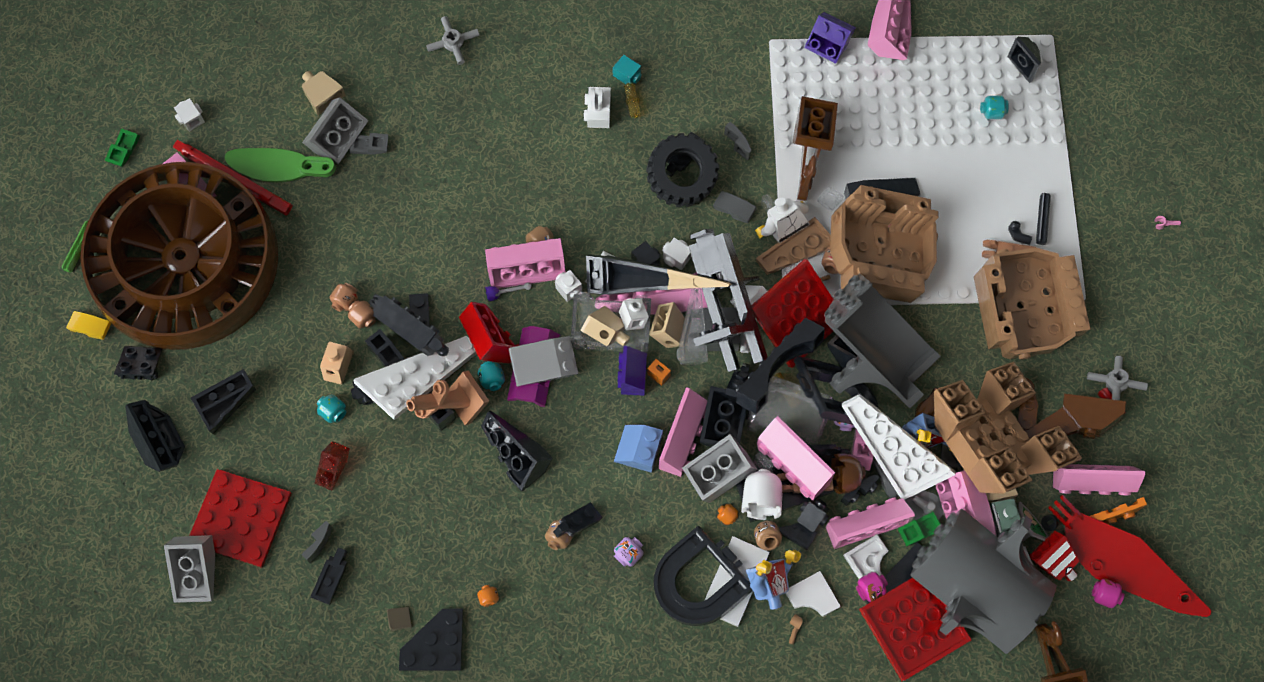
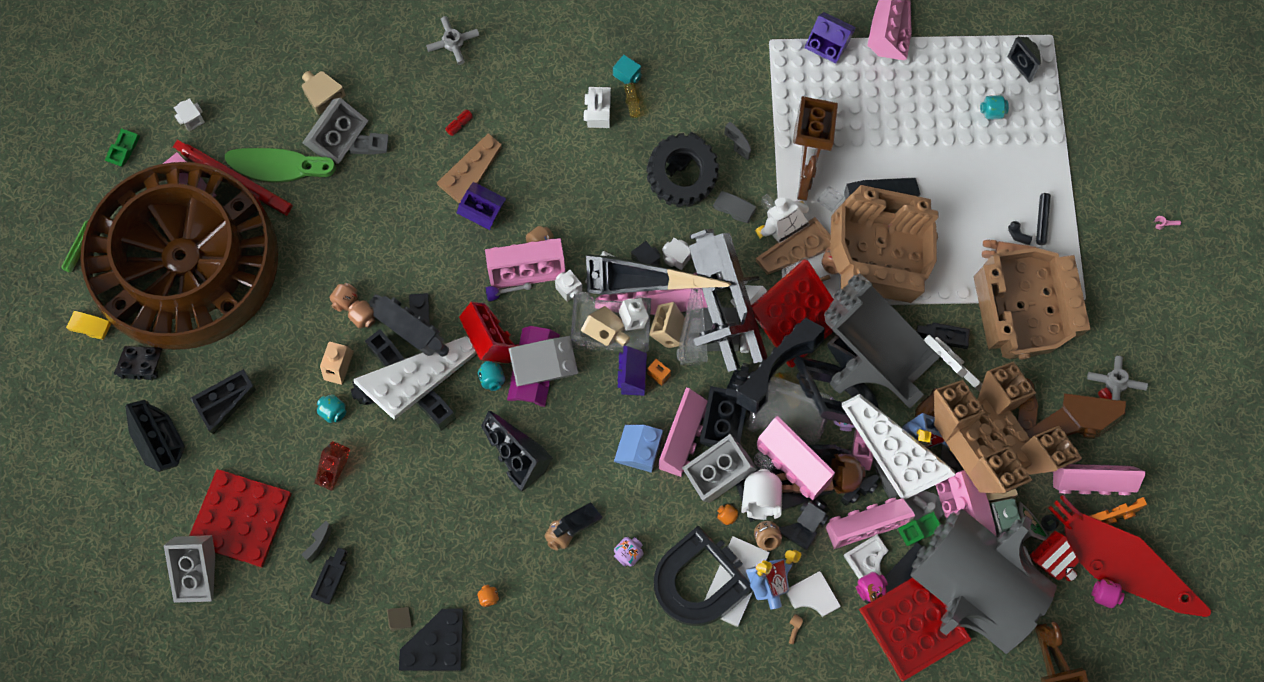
(462, 119): none -> red piece
(463, 396): nougat piece -> none
(470, 168): none -> medium nougat wing
(480, 205): none -> dark purple slope
(950, 335): none -> black hinge
(953, 360): none -> white wing

